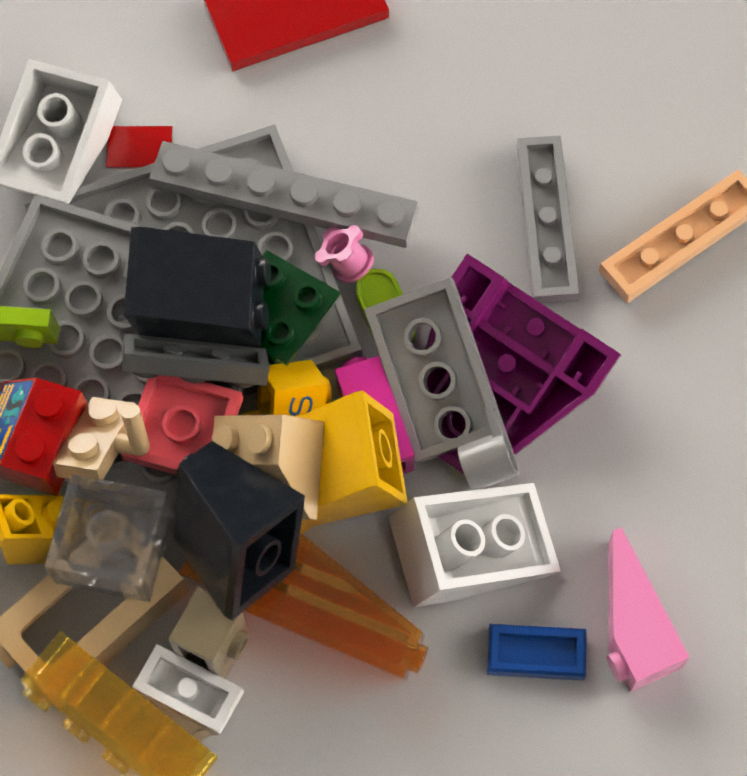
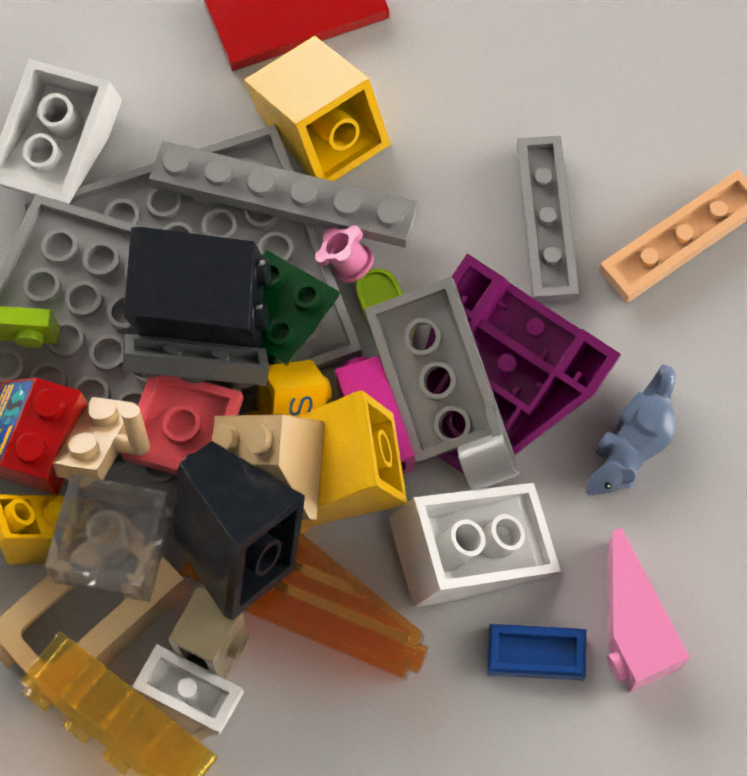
(135, 145): red sticker -> none
(320, 109): none -> yellow slope
(644, 431): none -> sand blue animal

